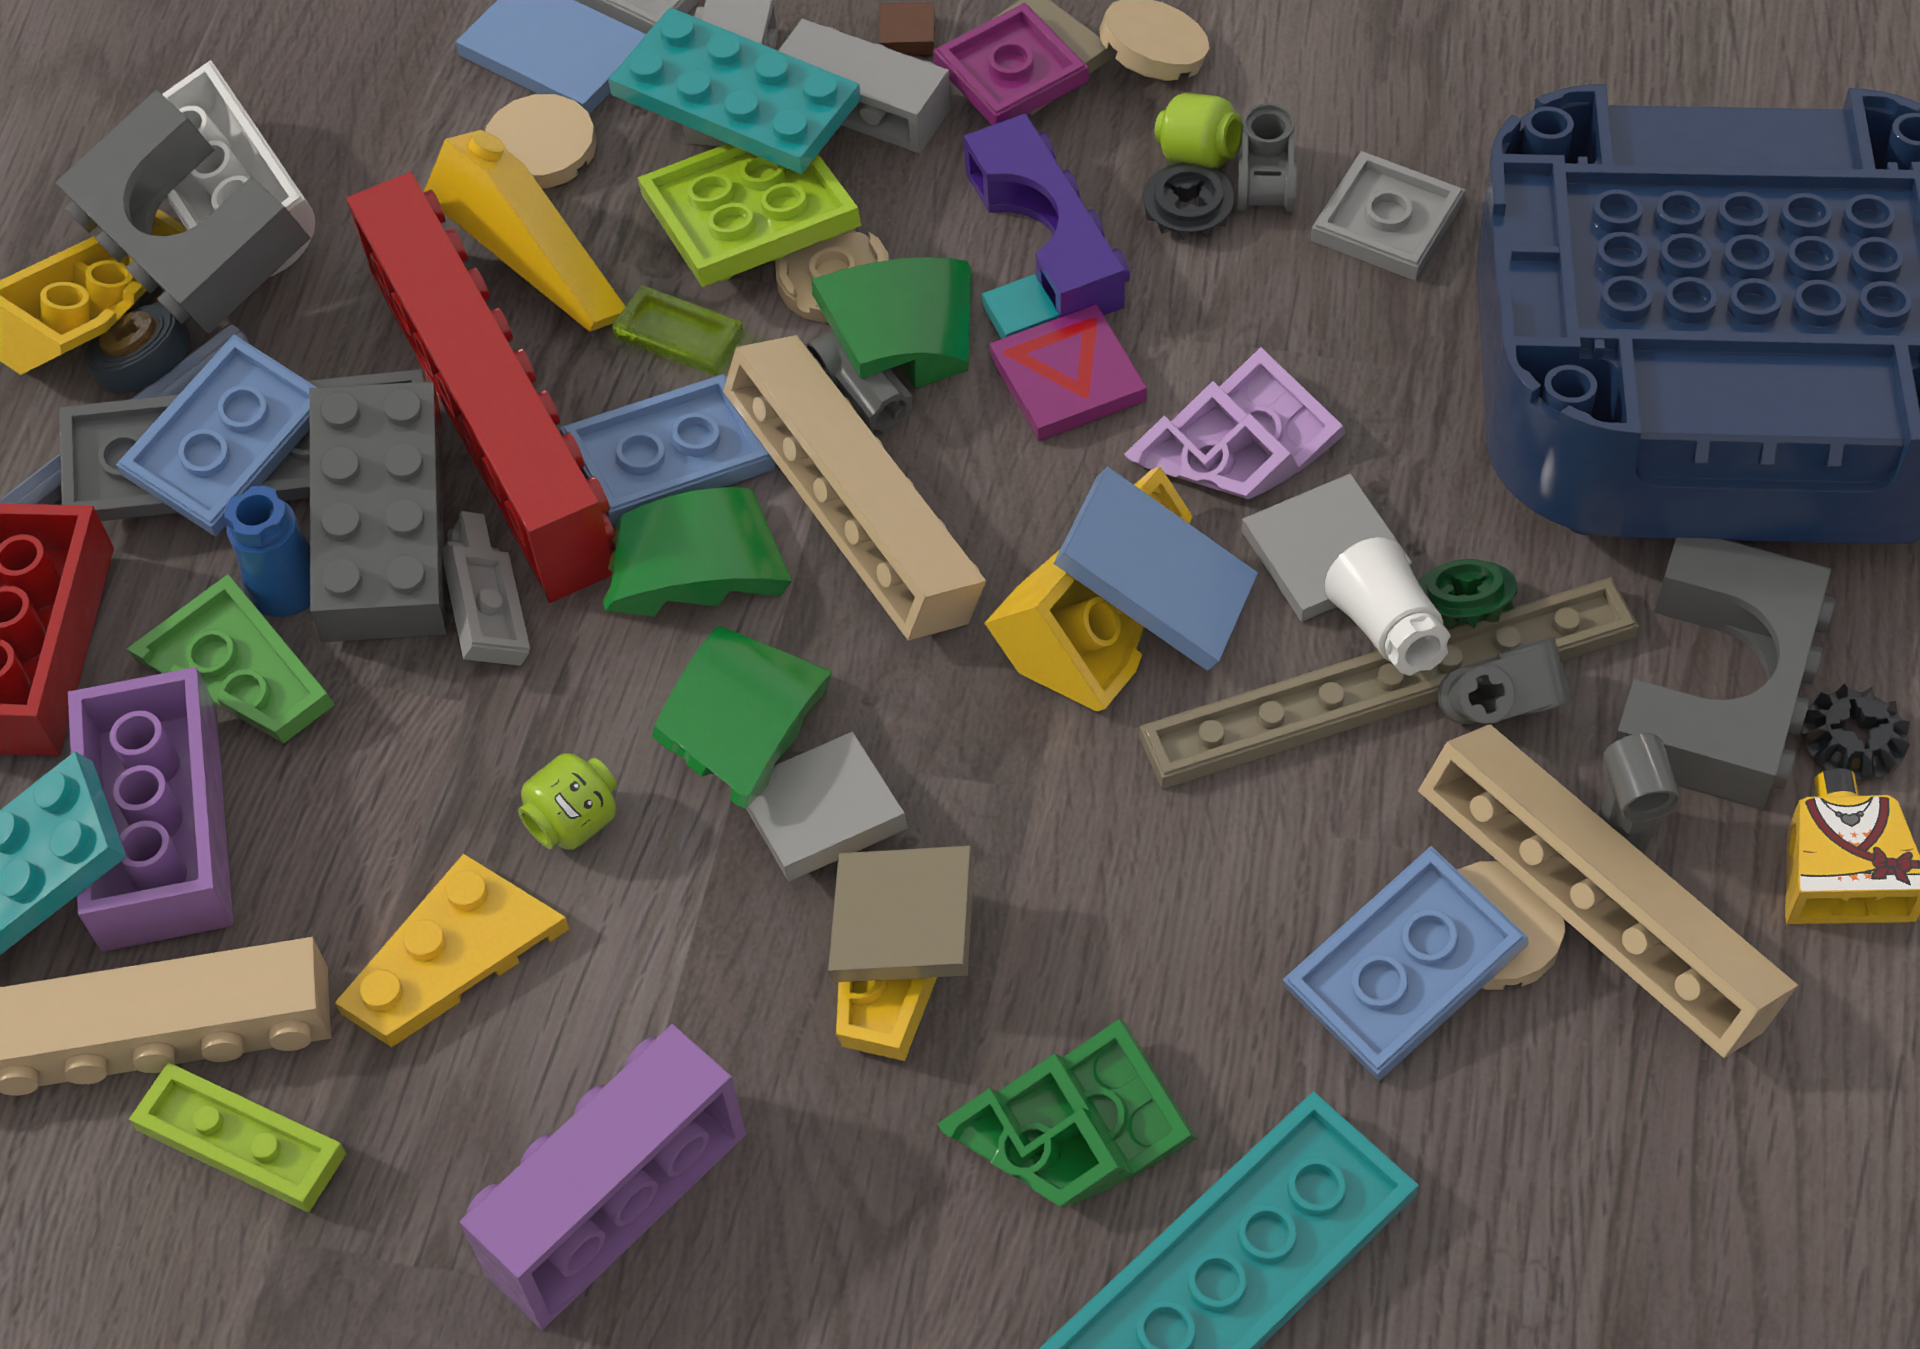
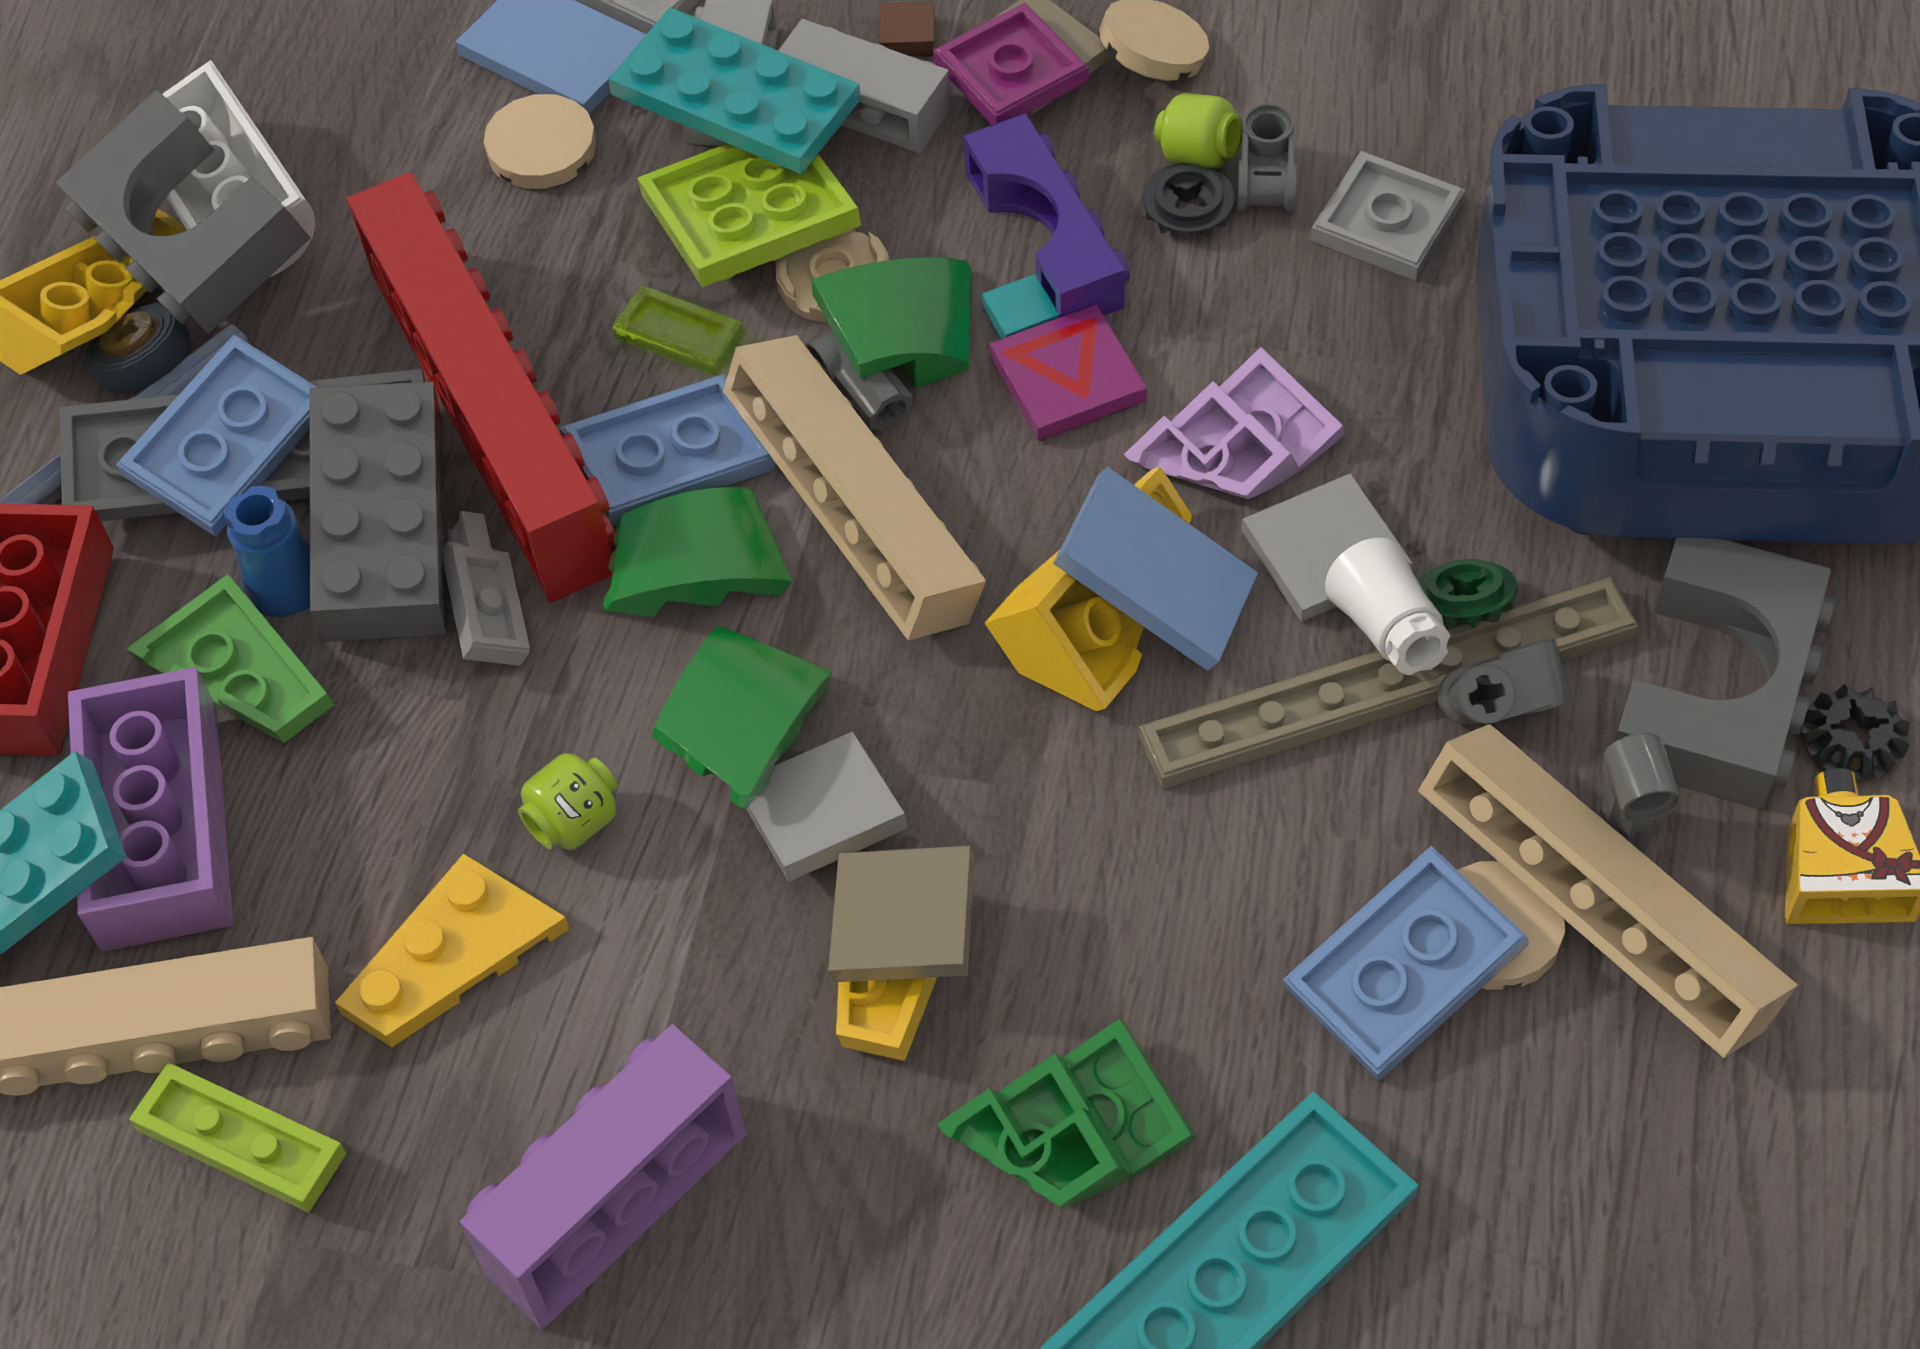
(512, 217): yellow wedge -> none

